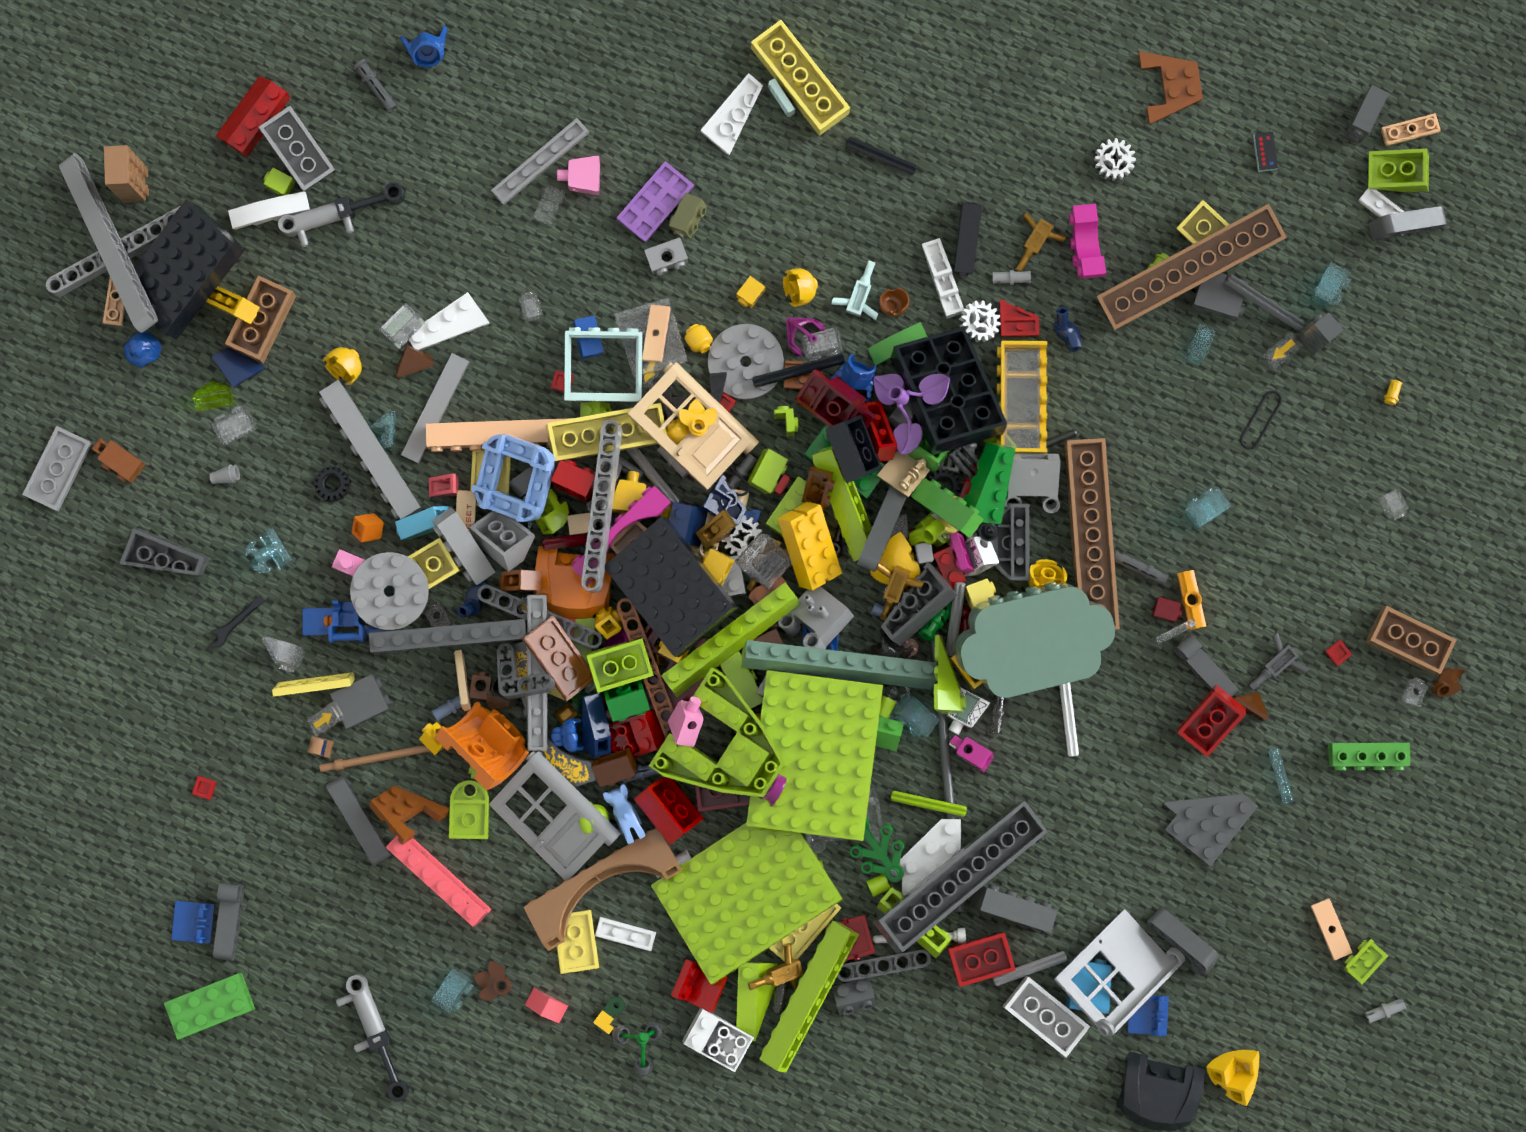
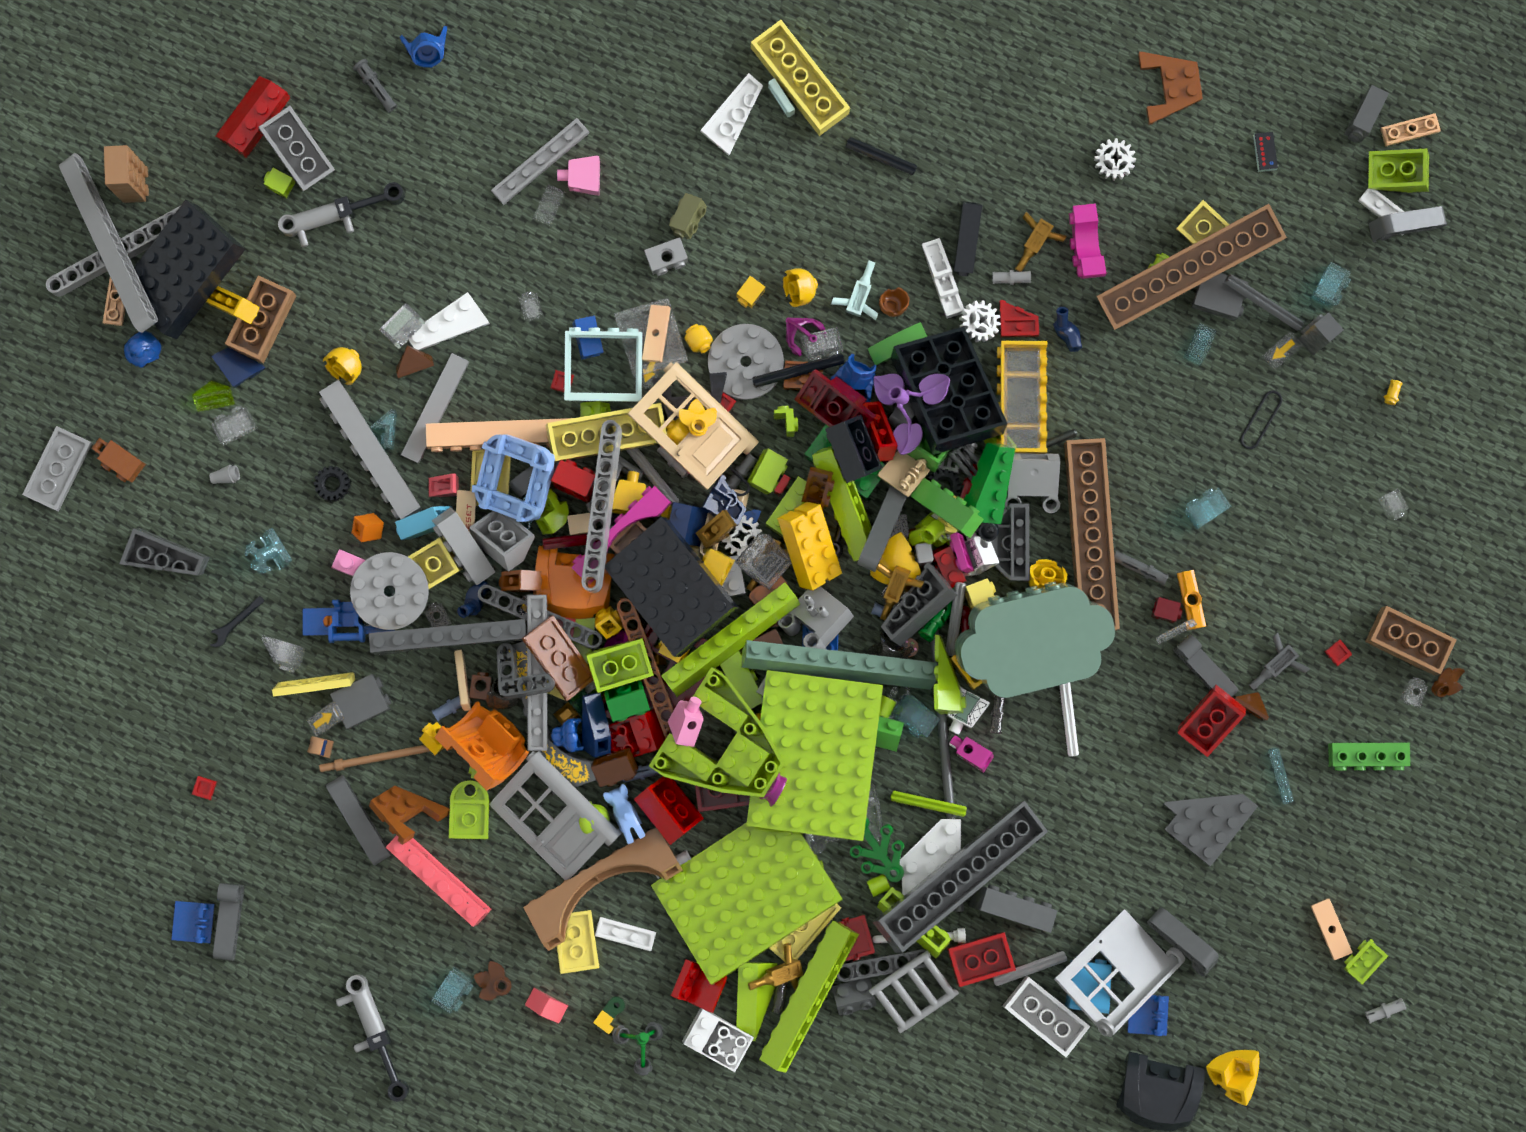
(209, 1006): bright green brick -> none
(268, 210): white slope -> none
(655, 202): medium lavender plate -> none
(893, 980): none -> light grey bar

